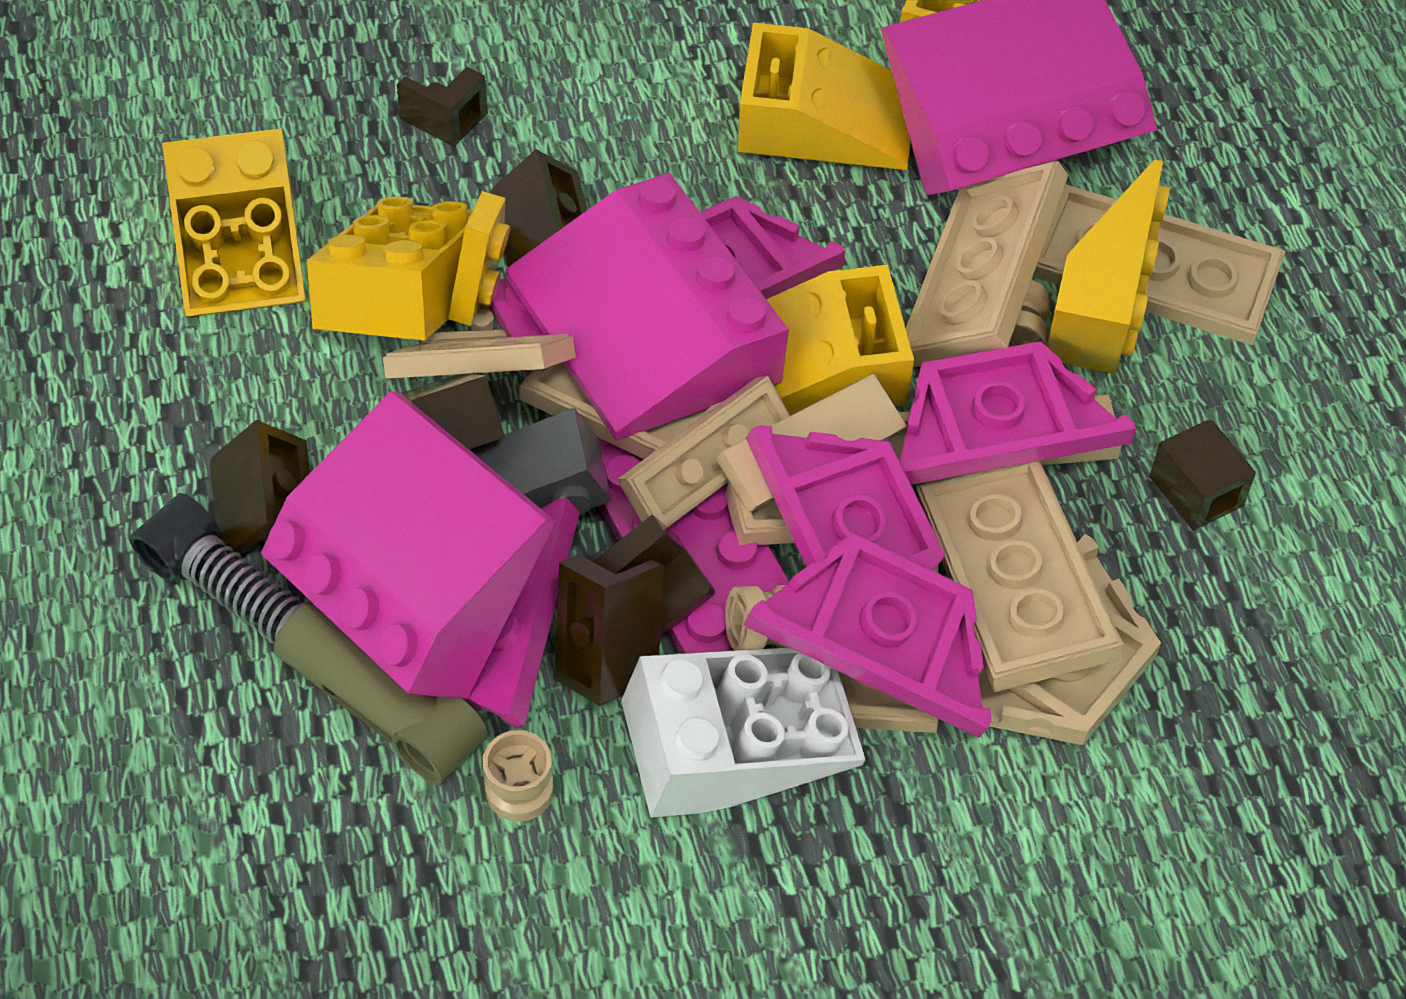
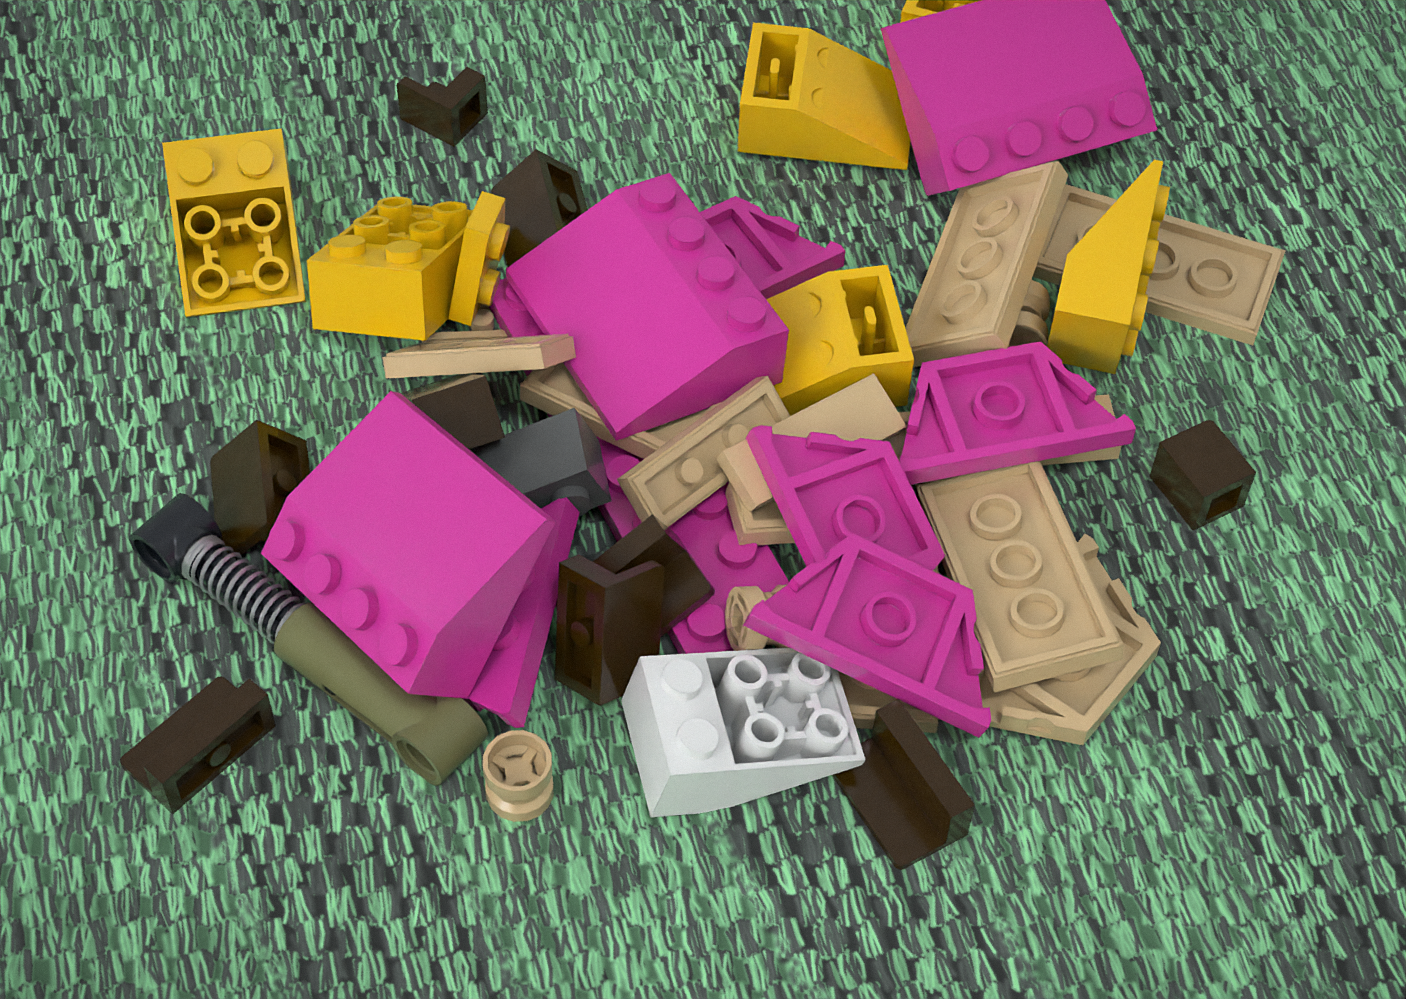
(199, 741): none -> dark brown panel
(906, 790): none -> dark brown panel

